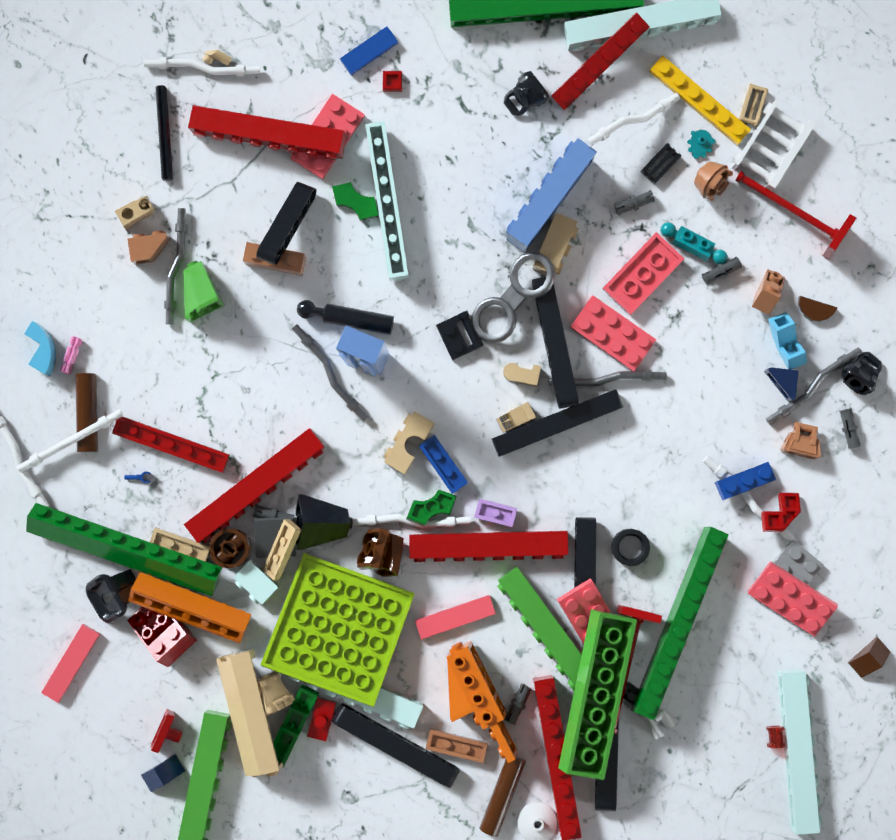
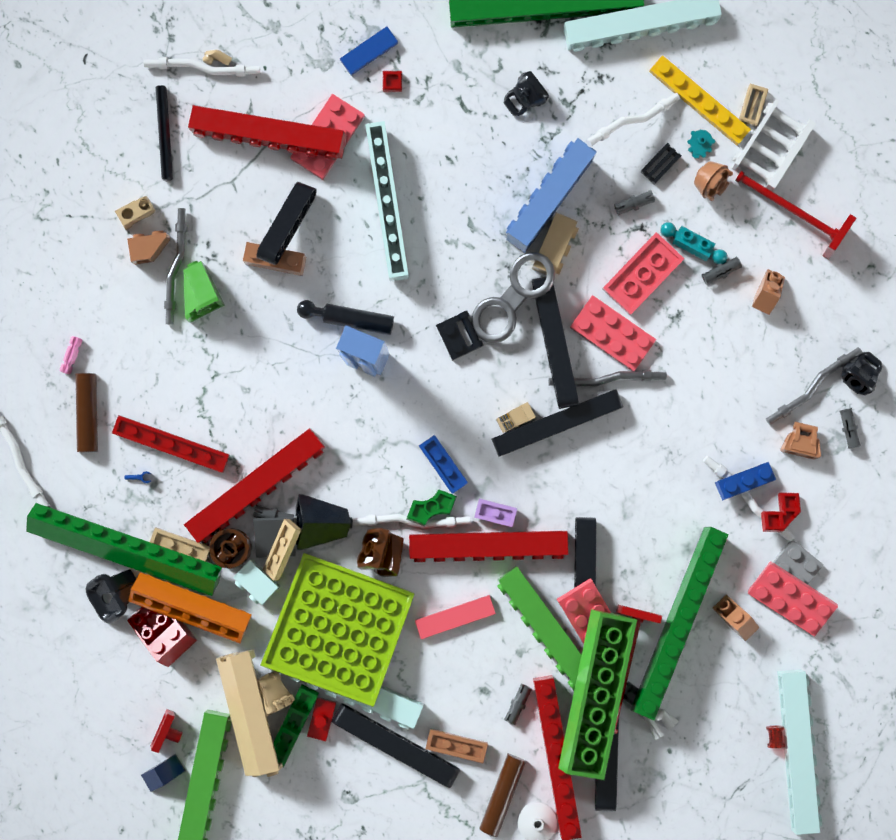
(37, 459): white bar -> none
(45, 356): medium azure brick -> none
(70, 663): coral tile -> none
(308, 341): flat silver bar -> none
(347, 196): green tile -> none
(415, 427): tan arch -> none
(474, 692): orange wedge -> none
(514, 373): tan leg -> none
(600, 61): red plate -> none
(645, 547): black tyre -> none
(736, 617): none -> nougat slope
(784, 380): dark blue slope -> none
(785, 338): medium azure brick -> none
(815, 310): reddish brown tile -> none
(870, 658): reddish brown slope -> none

